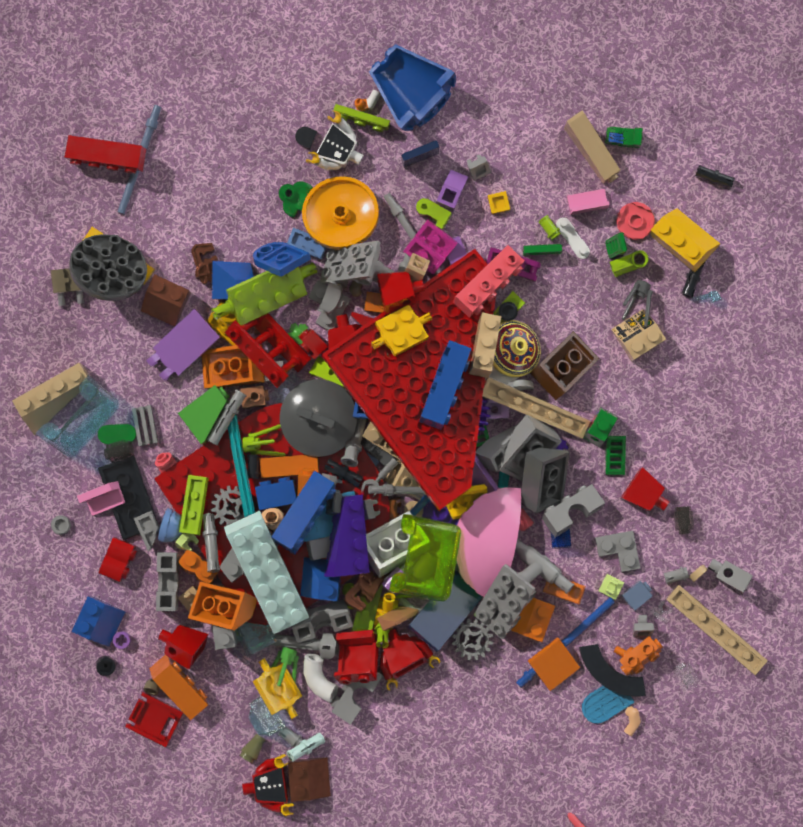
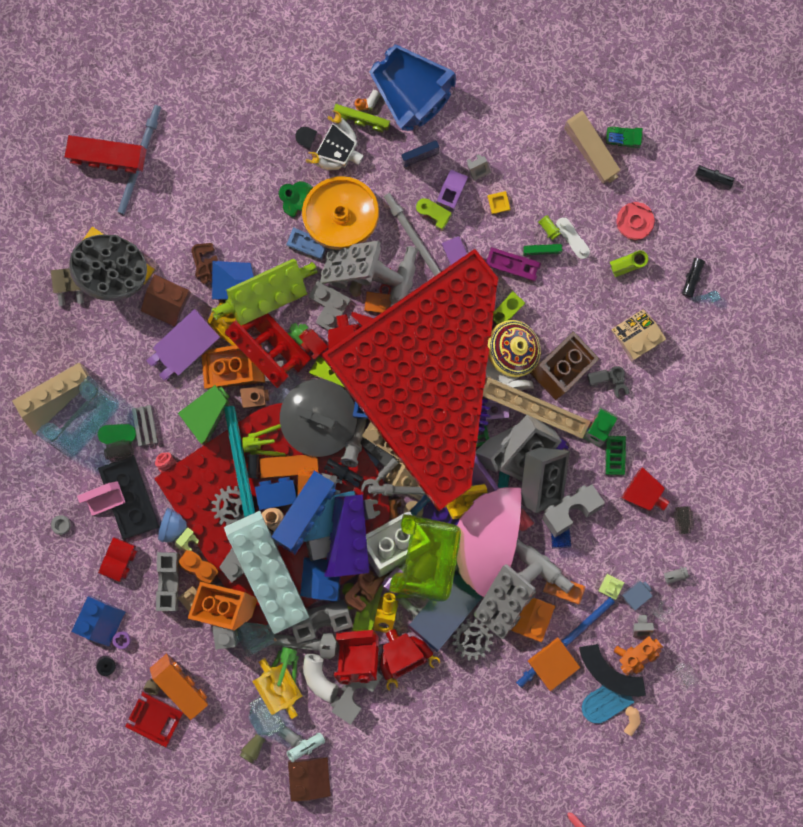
(148, 528): light grey tile -> none
(184, 644): red torso -> none
(194, 505): lime plate -> none
(211, 543): light grey pin -> none
(226, 417): light grey pin -> none
(270, 786): torso -> none
(279, 257): blue tile -> none
(331, 297): light grey helmet -> none
(334, 505): dark grey tile -> none
(382, 636): lime pin -> none
(396, 616): nougat slope -> none
(397, 290): red torso -> none
(401, 330): yellow plate -> none
(417, 267): tan slope -> none
(431, 244): dark pink slope -> none
(445, 384): blue wedge -> none
(485, 345): tan brick -> none
(488, 281): coral brick -> none
(508, 311): black plate -> none
(587, 201): bright pink panel -> none
(615, 373): none -> dark grey bar
(616, 246): green slope -> none
(623, 545): light grey plate -> none
(640, 290): dark grey plant -> none
(684, 239): yellow slope -> none
(698, 573): tan tile -> none
(716, 630): tan plate -> none
(739, 579): light grey torso -> none

